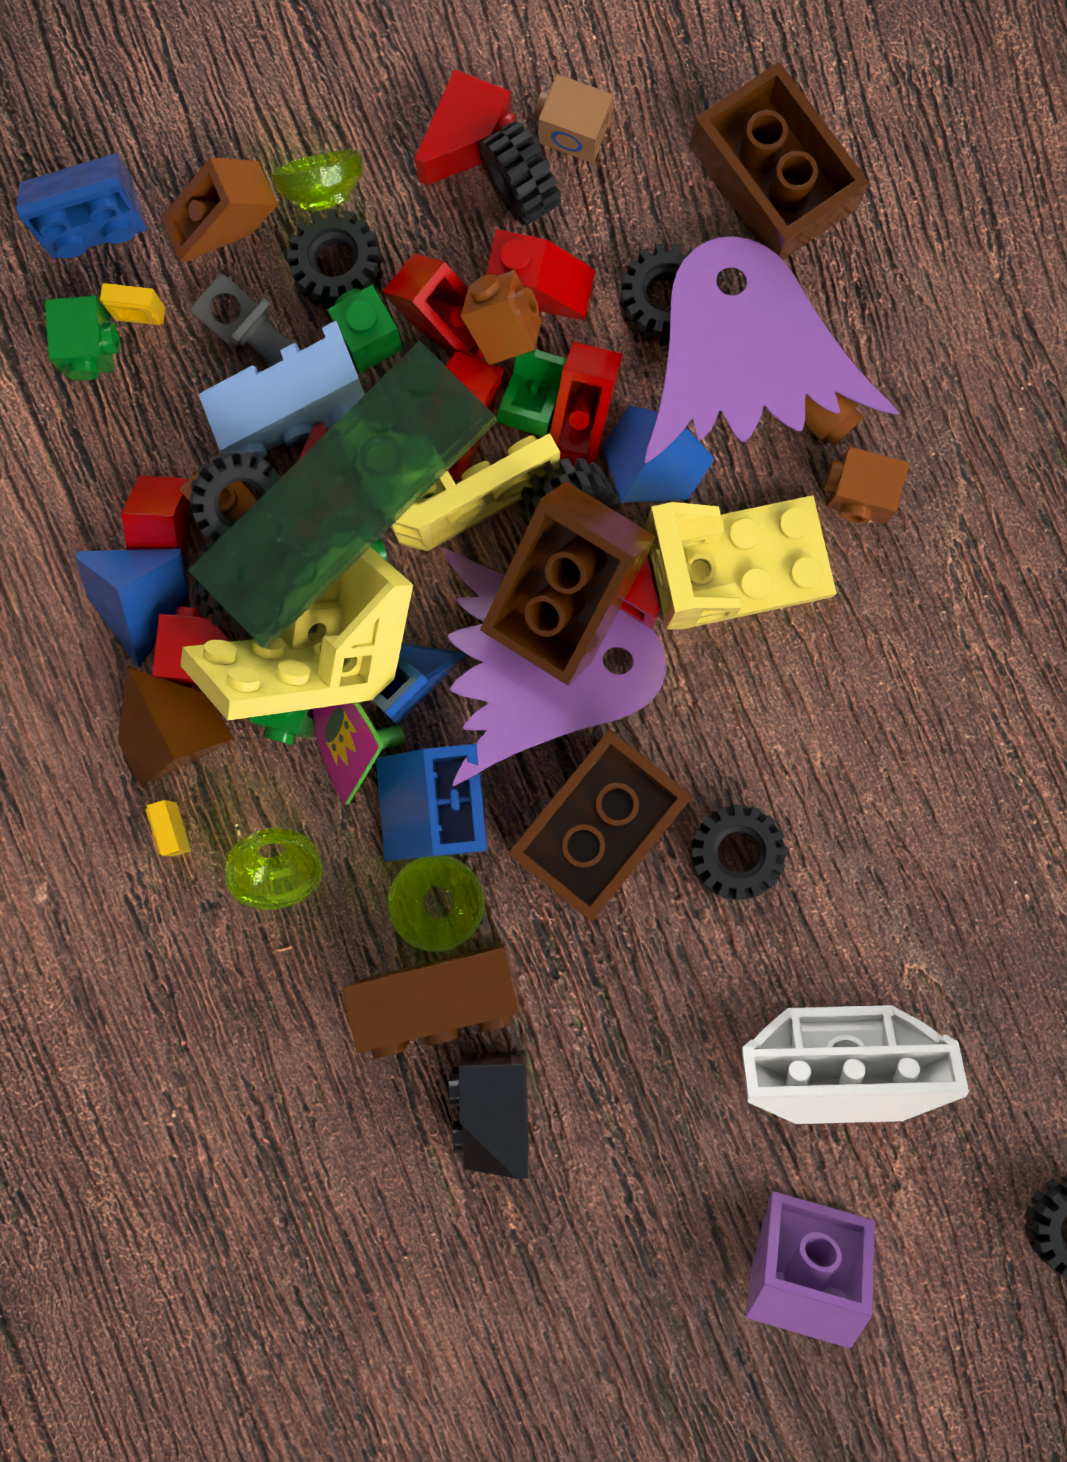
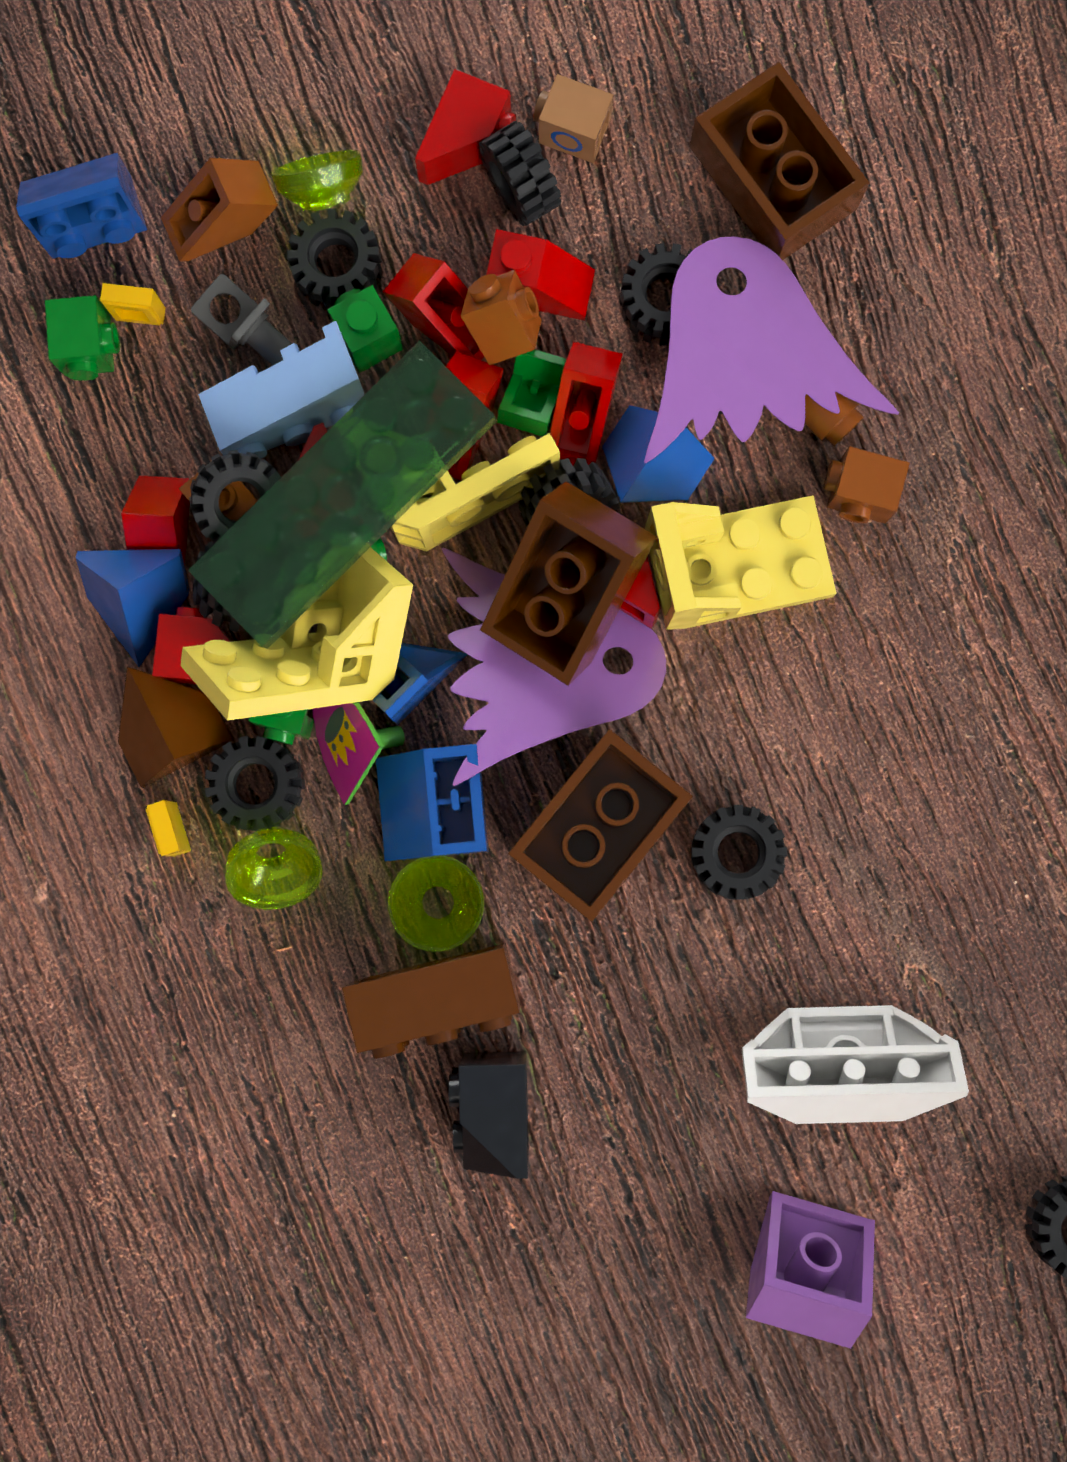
(227, 769): none -> black tyre

